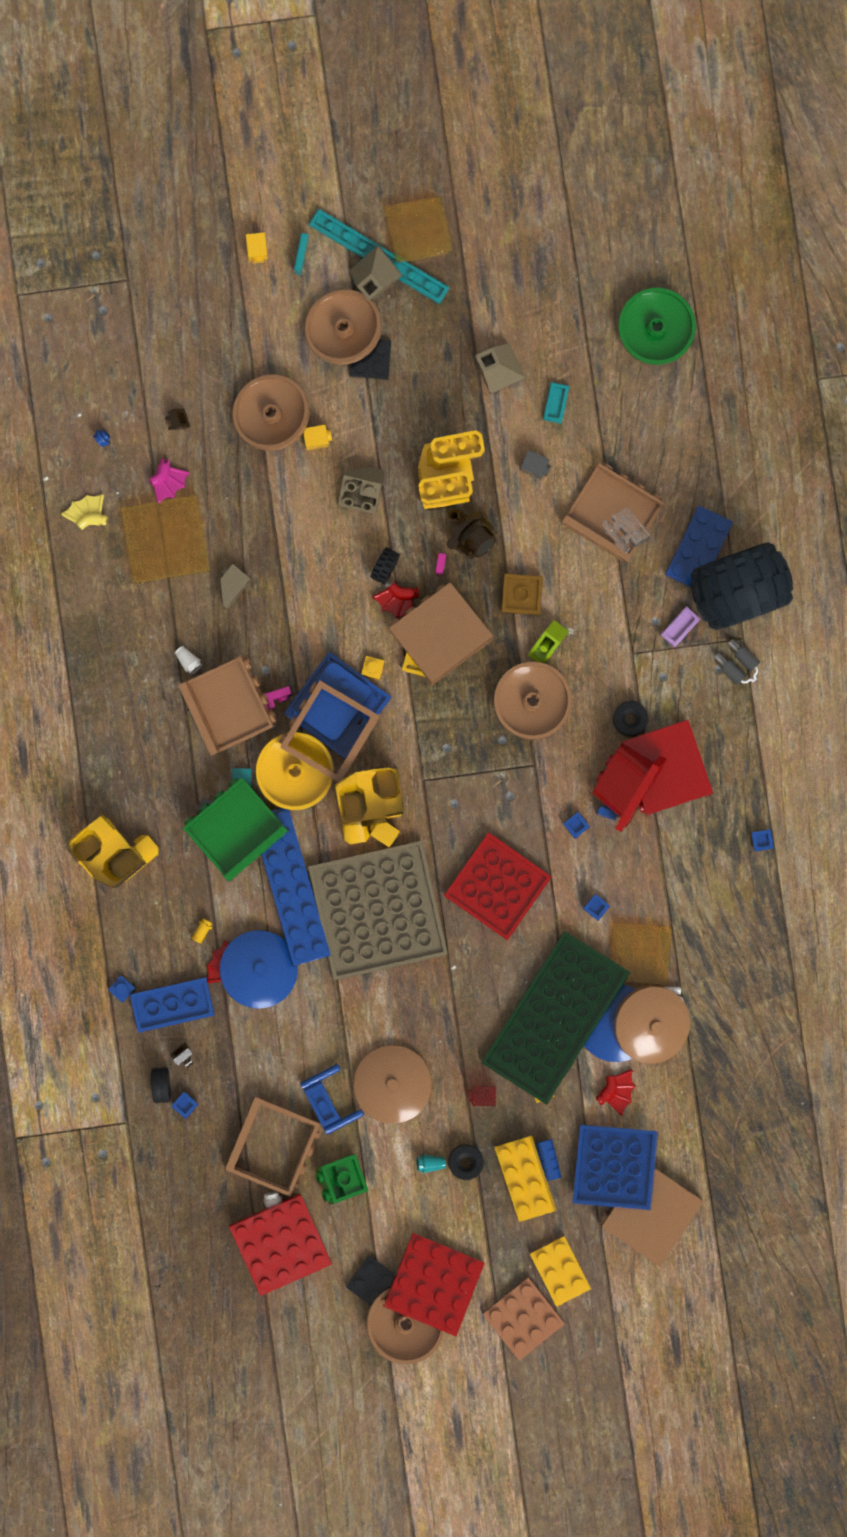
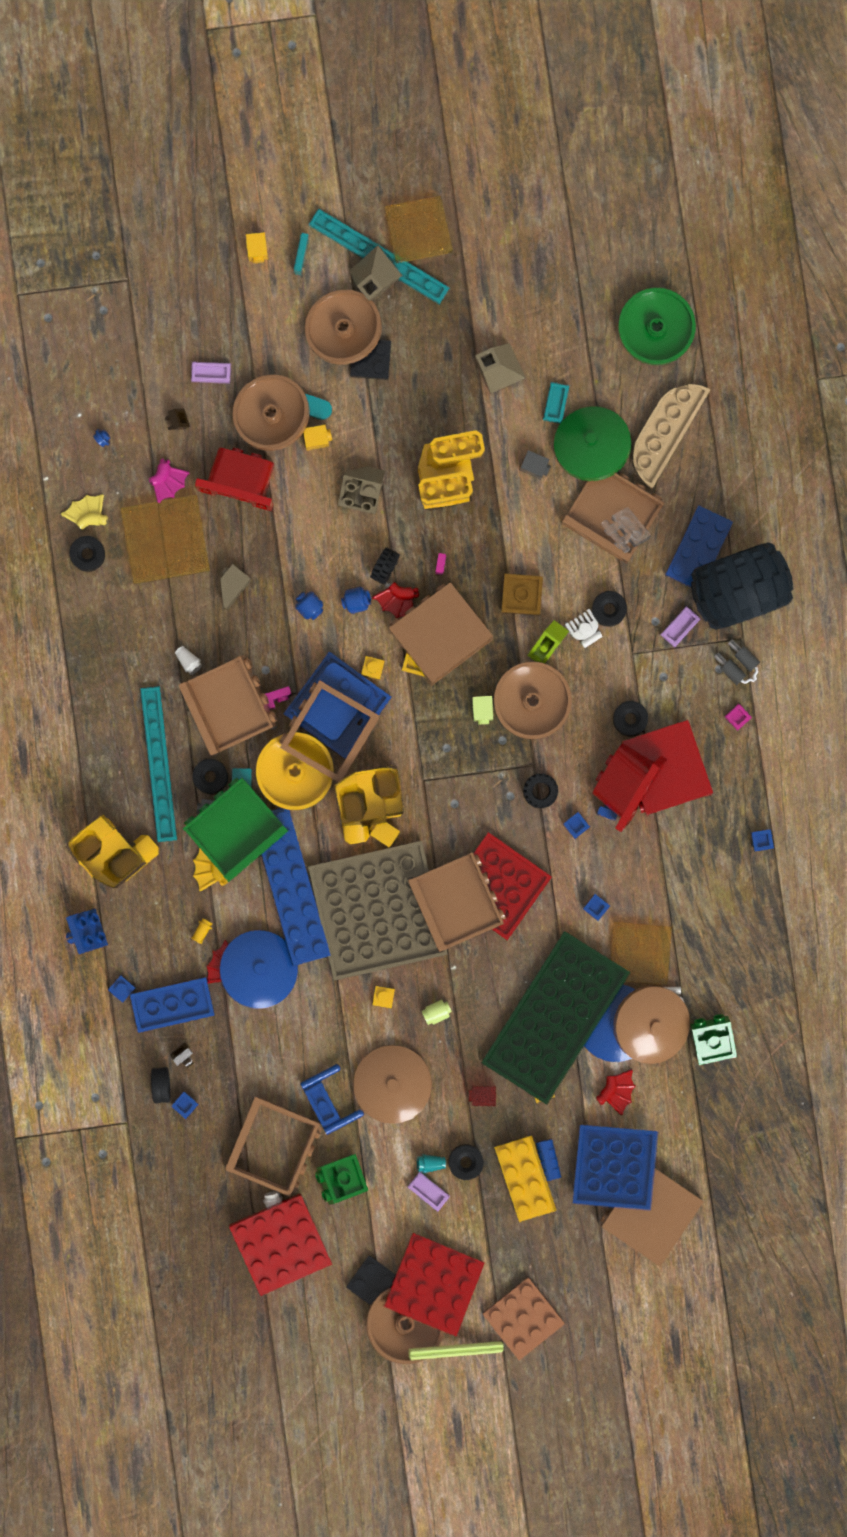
(86, 931): none -> blue plate
(87, 564): none -> black tyre
(158, 764): none -> teal tile
(199, 776): none -> black tyre
(206, 872): none -> yellow arm
(211, 372): none -> lavender tile
(239, 477): none -> red windscreen
(309, 605): none -> blue head
(319, 408): none -> teal tile
(356, 600): none -> blue head
(383, 997): none -> yellow plate
(428, 1191): none -> lavender tile
(436, 1012): none -> yellowish green brick
(455, 1350): none -> yellowish green axle
(456, 901): none -> medium nougat panel
(478, 542): dark brown piece -> none
(482, 709): none -> yellowish green brick
(528, 791): none -> black tyre
(560, 1271): yellow plate -> none
(585, 631): none -> white piece
(592, 443): none -> green dish
(609, 619): none -> black tyre
(665, 430): none -> tan plate
(713, 1039): none -> plate
(737, 717): none -> dark pink tile

